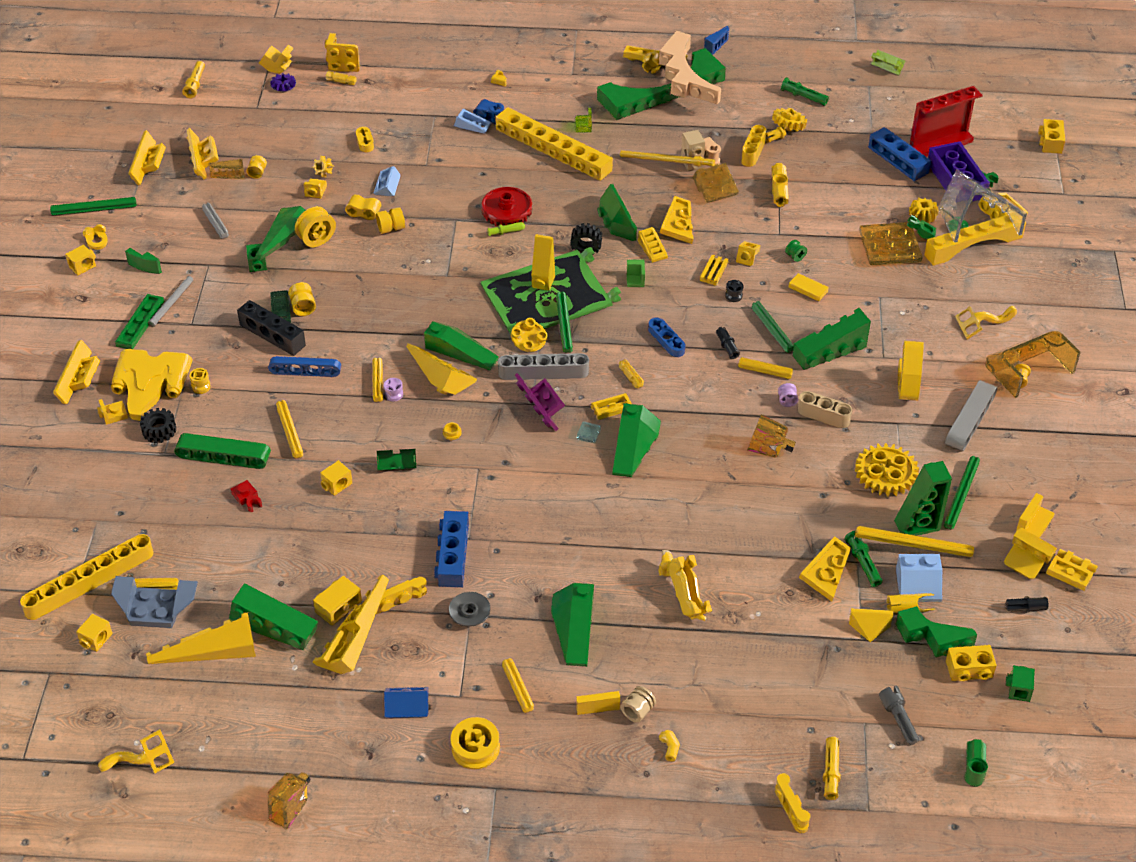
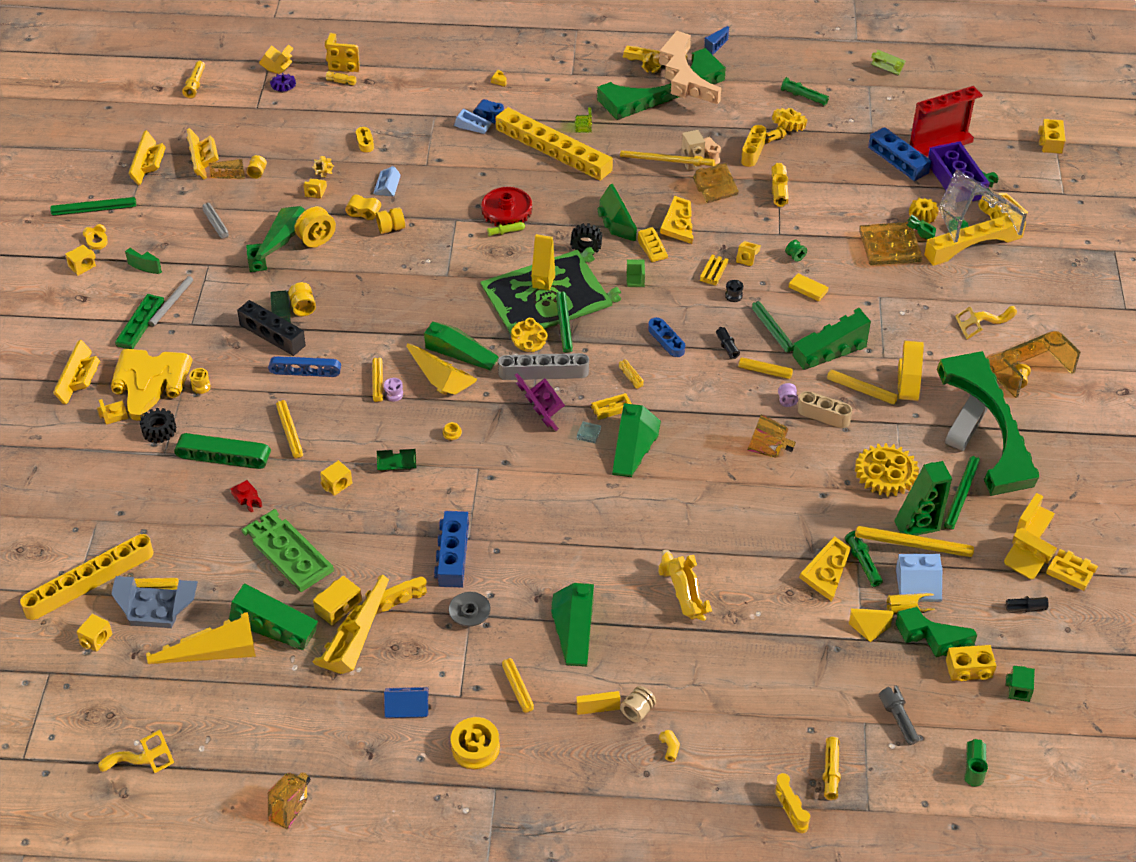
(288, 550): none -> bright green hinge
(862, 386): none -> yellow axle
(973, 374): none -> green arch

